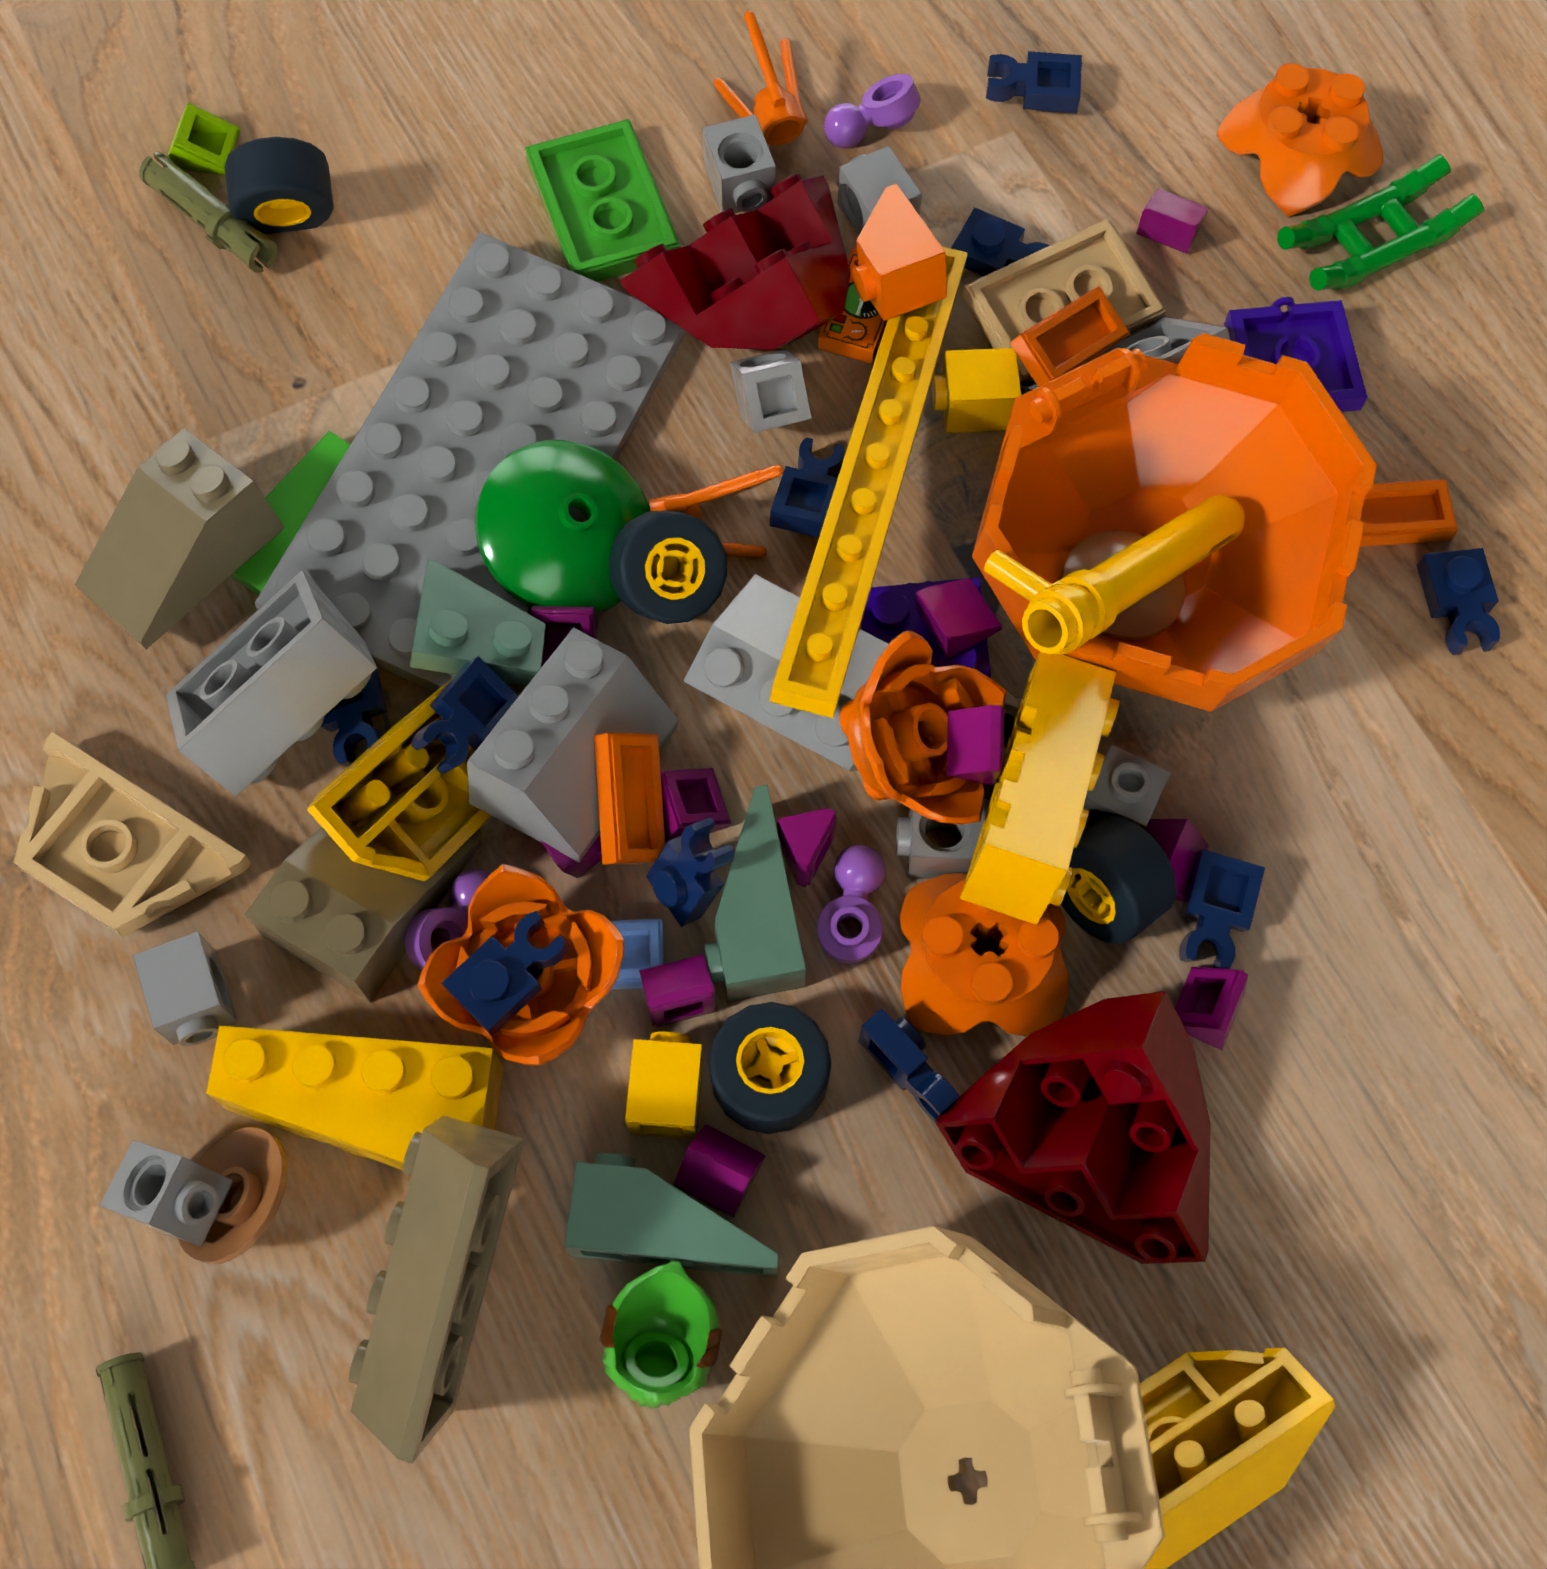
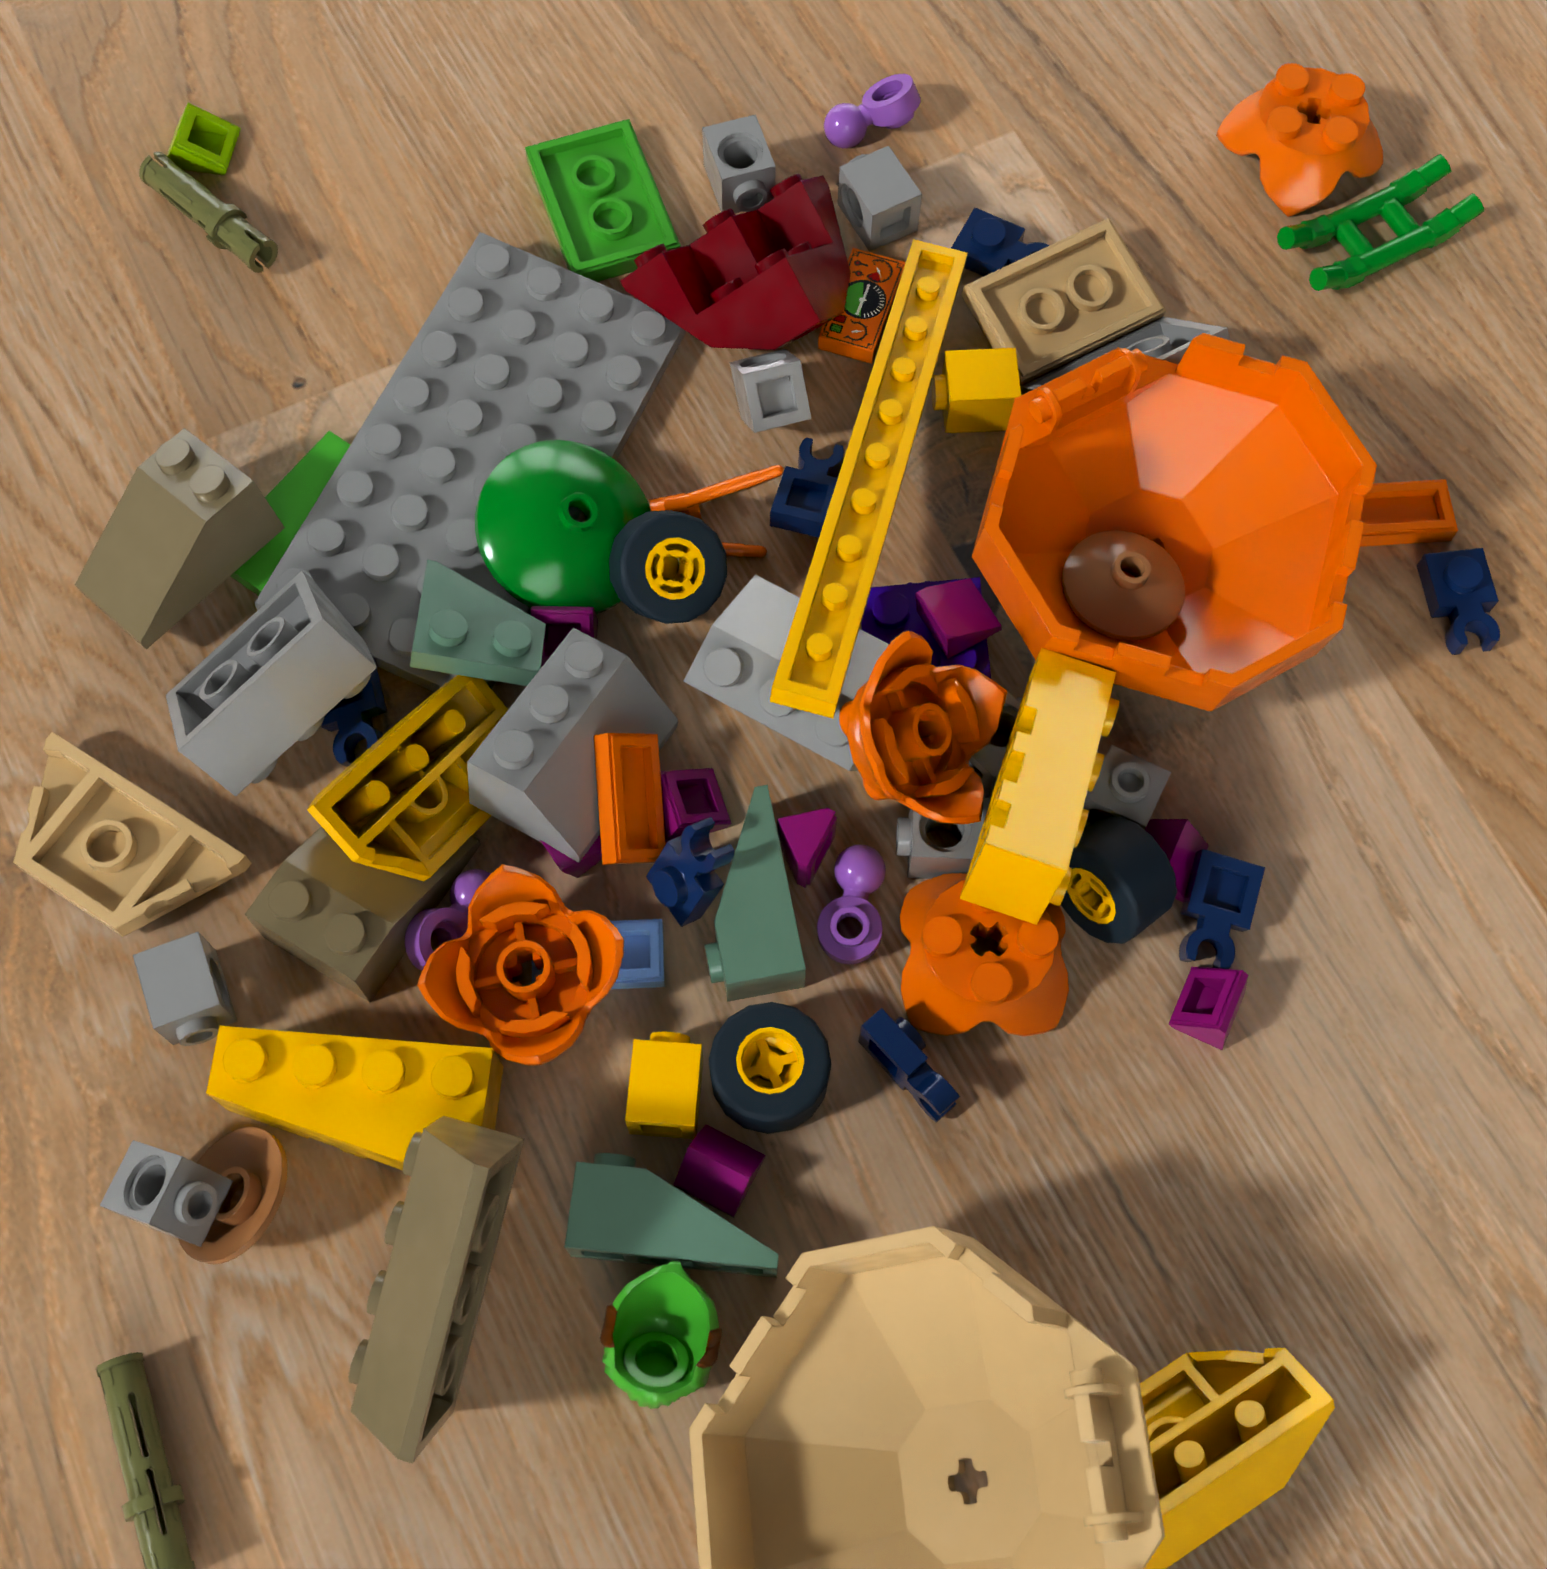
(279, 184): black wheel -> none
(469, 711): dark blue plate -> none
(499, 980): dark blue plate -> none
(678, 990): magenta slope -> none
(775, 108): orange plant -> none
(898, 258): orange slope -> none
(975, 744): magenta slope -> none
(1044, 81): dark blue plate -> none
(1070, 337): orange tile -> none
(1088, 601): yellow cylinder -> none
(1098, 1128): dark red brick -> none
(1171, 220): magenta slope -> none
(1307, 333): dark purple plate -> none

